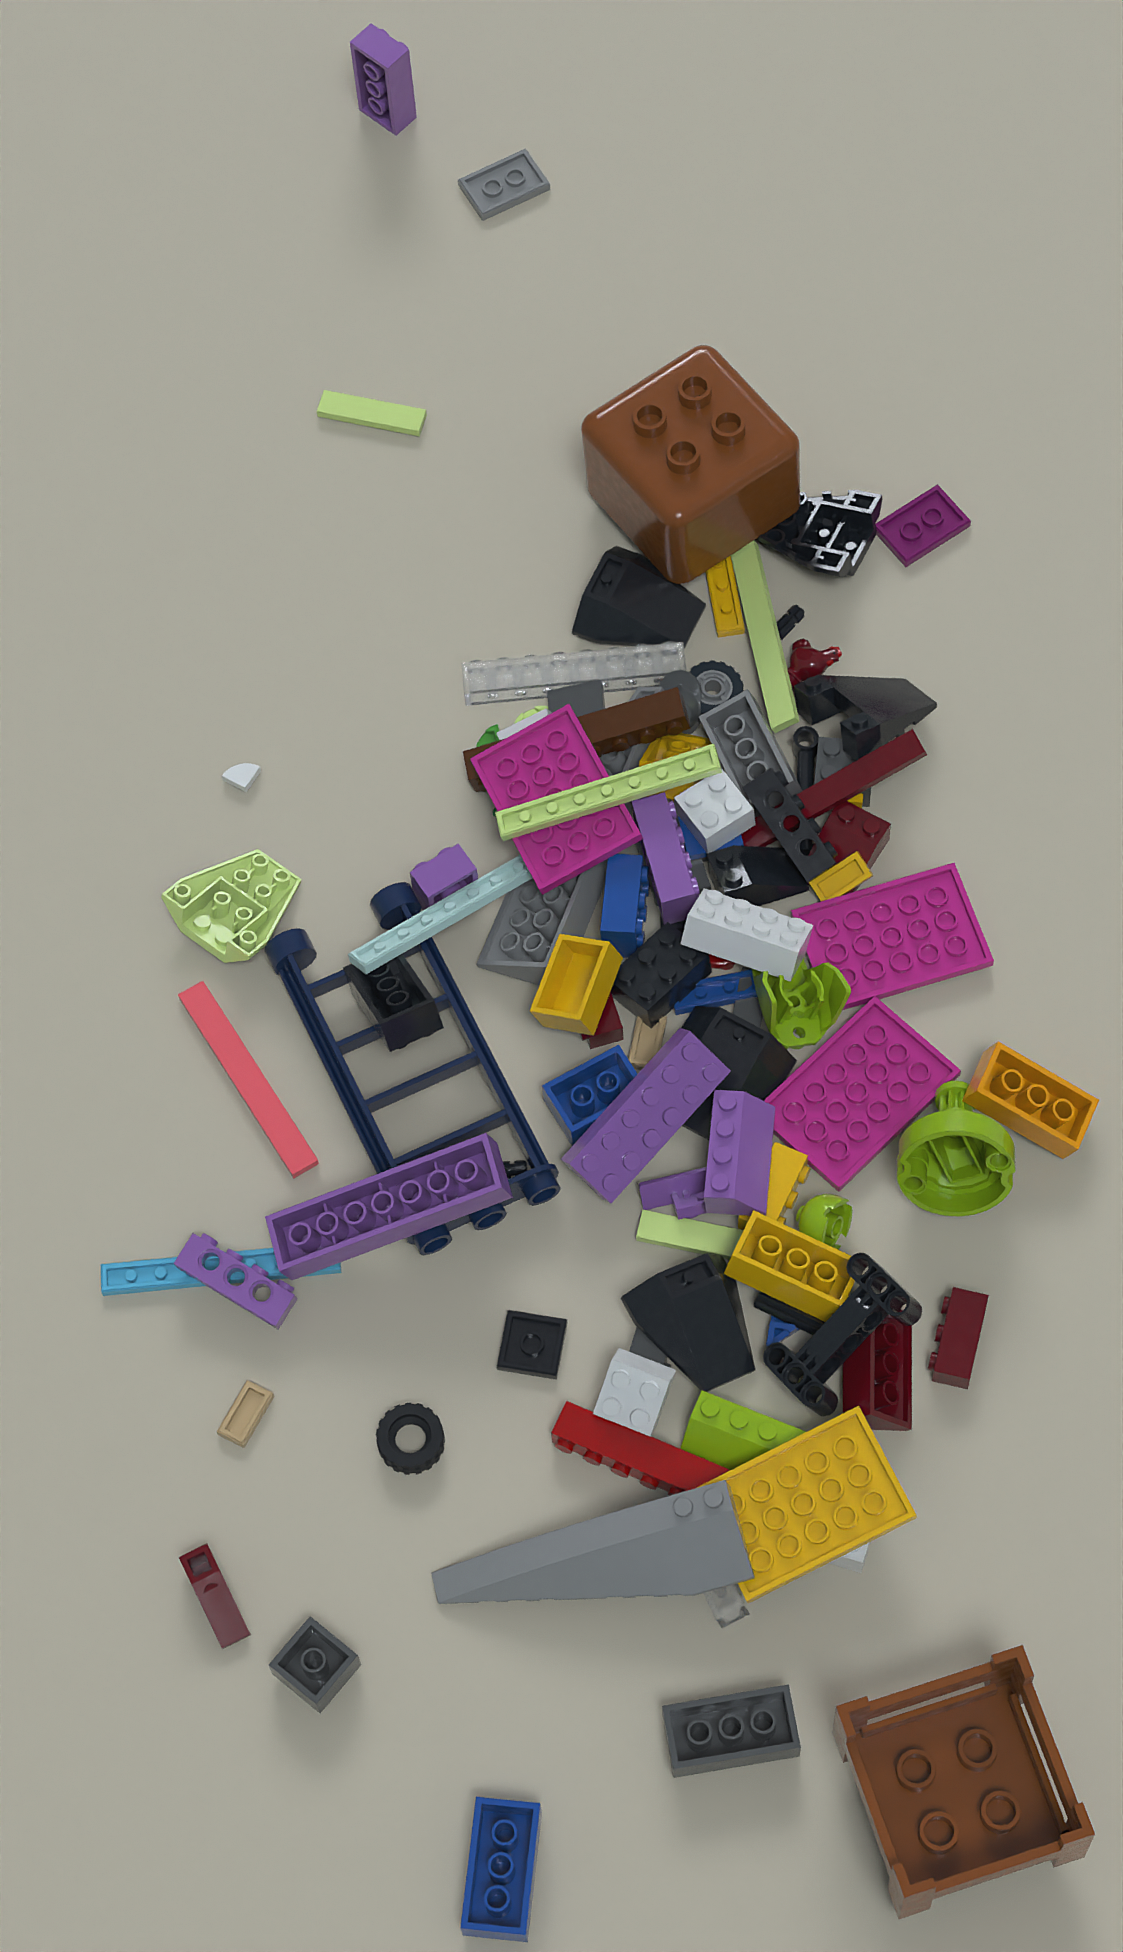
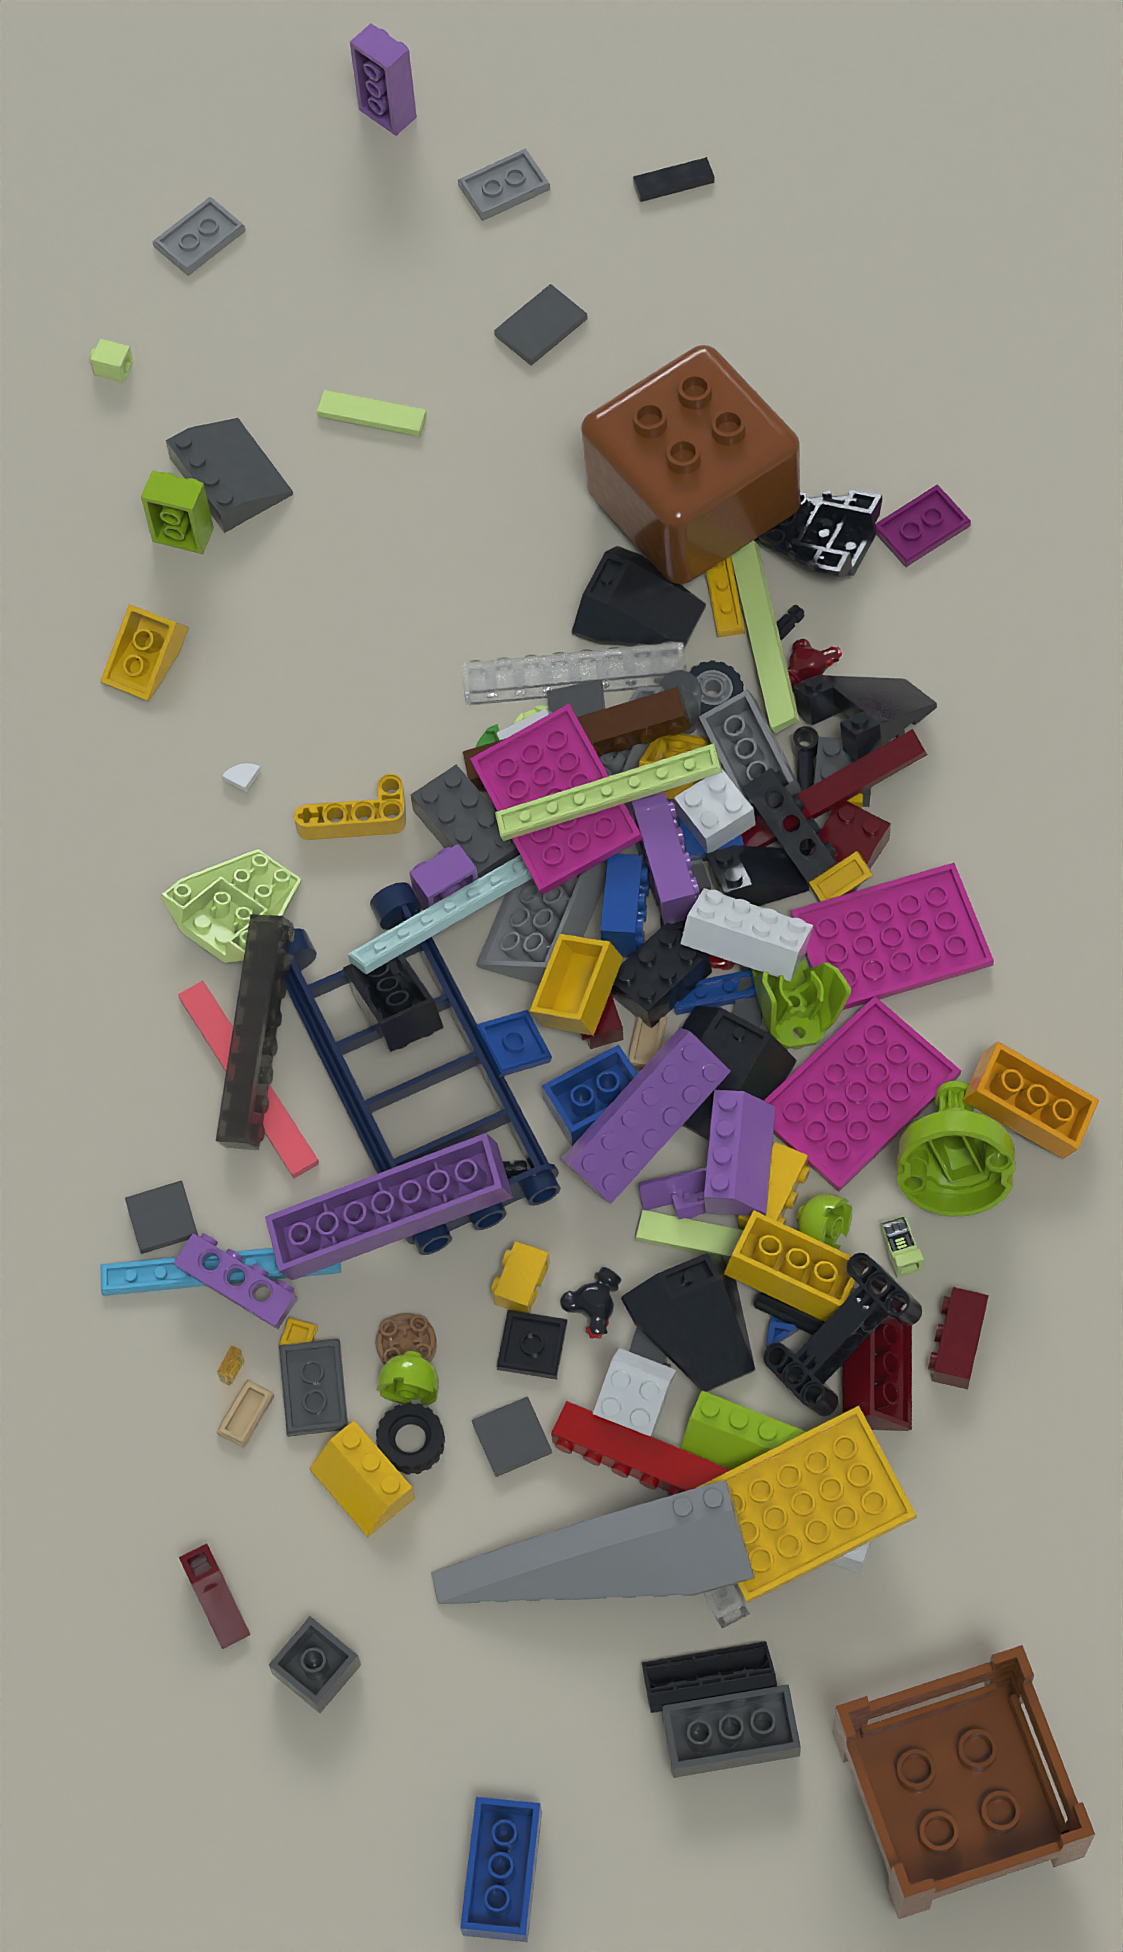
(111, 360): none -> yellowish green brick
(143, 652): none -> yellow slope
(161, 1217): none -> dark grey tile
(177, 512): none -> lime brick
(199, 236): none -> light grey tile
(231, 1366): none -> clear yellow tile
(233, 469): none -> dark grey slope
(255, 1032): none -> clear smoke brick
(298, 1332): none -> yellow tile
(313, 1387): none -> dark grey tile
(352, 811): none -> yellow beam
(361, 1479): none -> yellow slope
(404, 1334): none -> medium nougat tile
(408, 1378): none -> lime cylinder
(463, 816): none -> dark grey brick
(511, 1436): none -> dark grey tile
(513, 1043): none -> blue tile
(521, 1274): none -> yellow piece
(540, 324): none -> dark grey tile
(594, 1301): none -> black animal
(673, 179): none -> black tile
(708, 1674): none -> black piece
(901, 1246): none -> yellowish green leg

